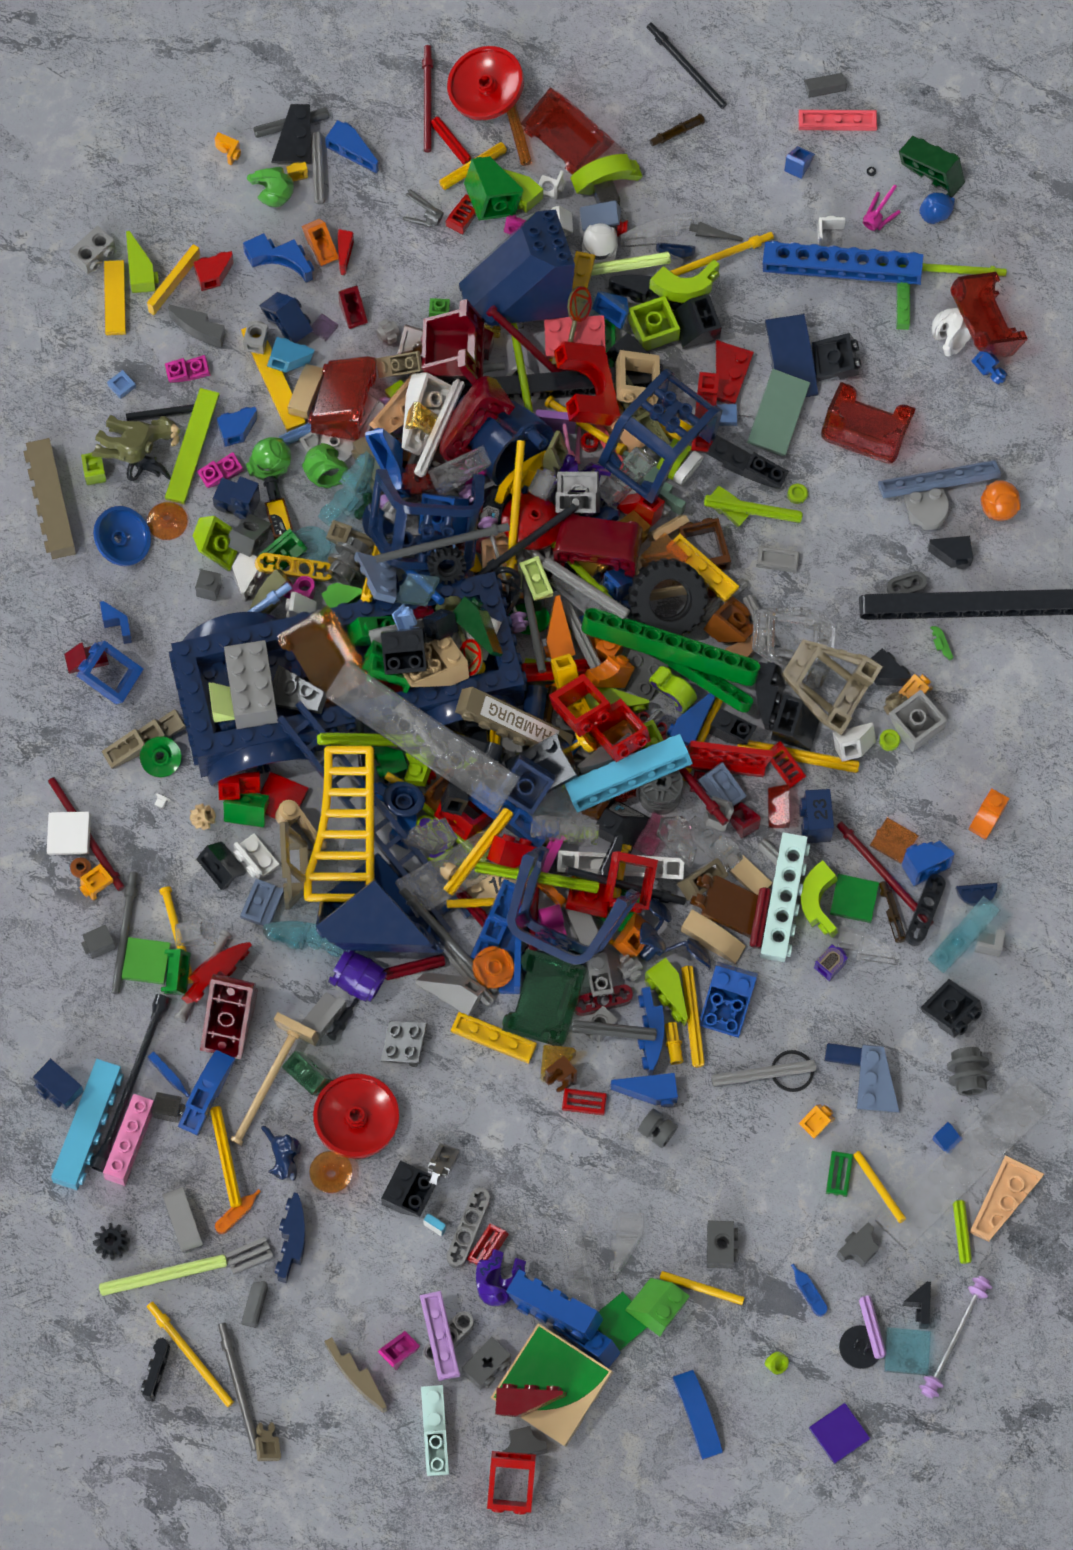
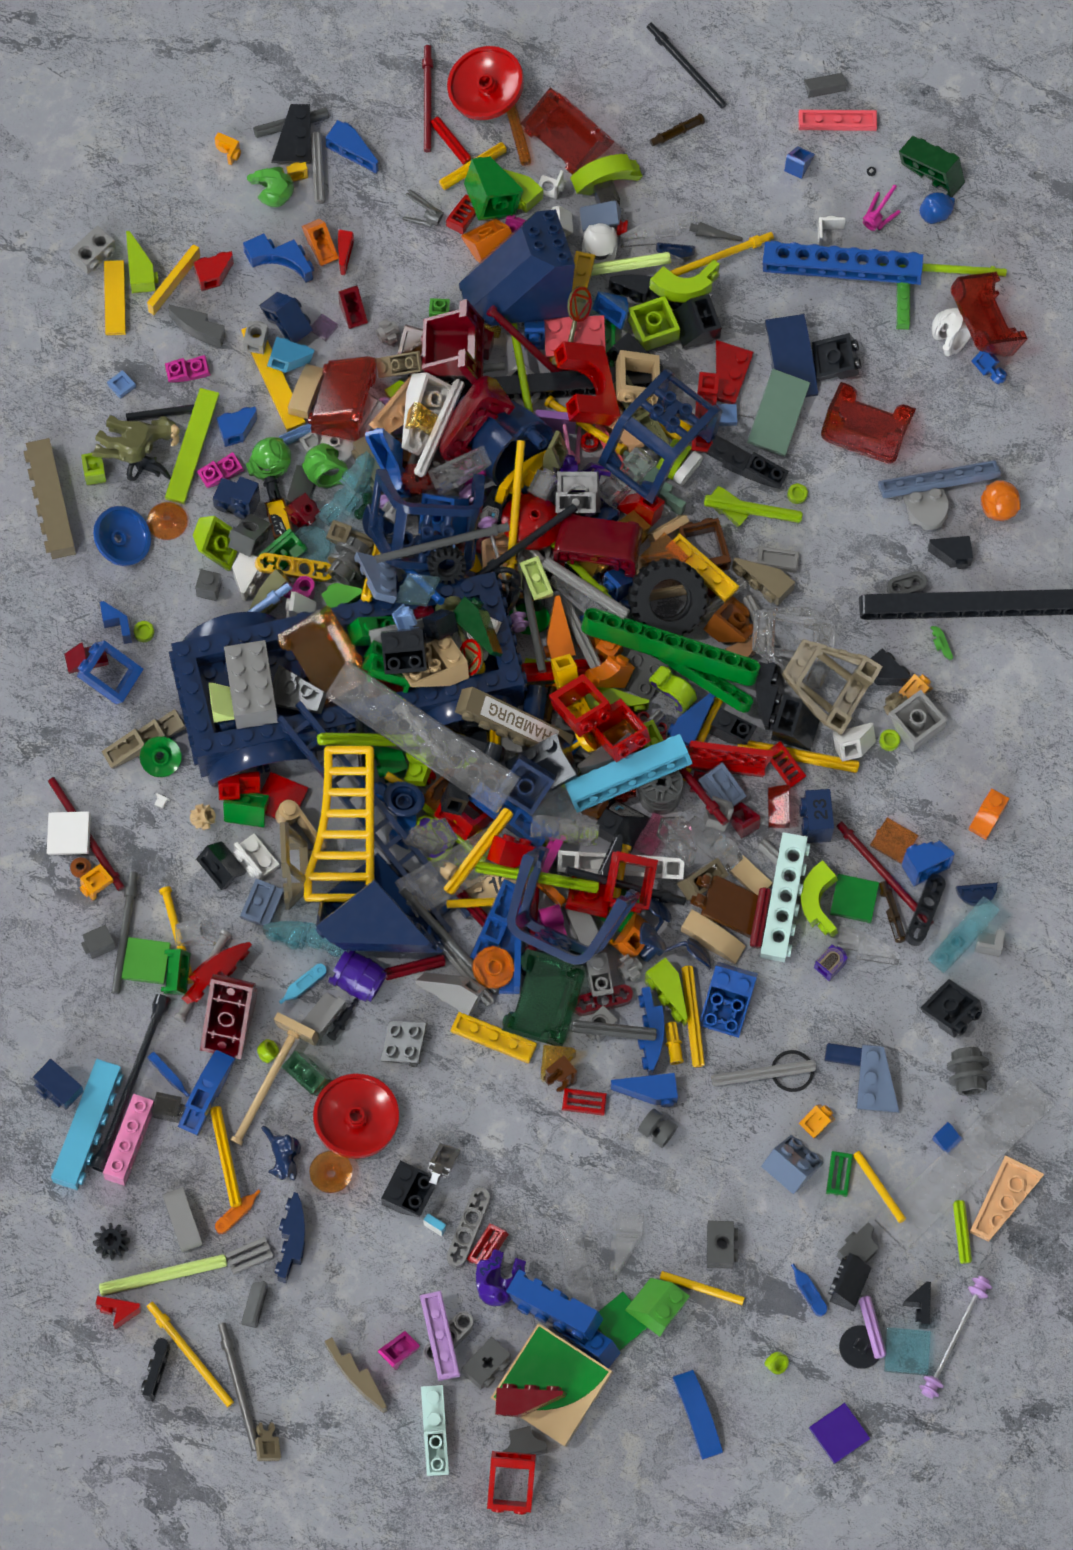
(124, 1309): none -> red slope
(143, 631): none -> lime tile
(267, 1050): none -> lime tile
(299, 485): none -> dark grey slope
(302, 510): none -> dark red brick
(305, 982): none -> medium azure piece
(486, 238): none -> orange slope
(535, 333): none -> blue slope
(768, 580): none -> dark tan slope
(792, 1164): none -> sand blue slope
(849, 1286): none -> black slope

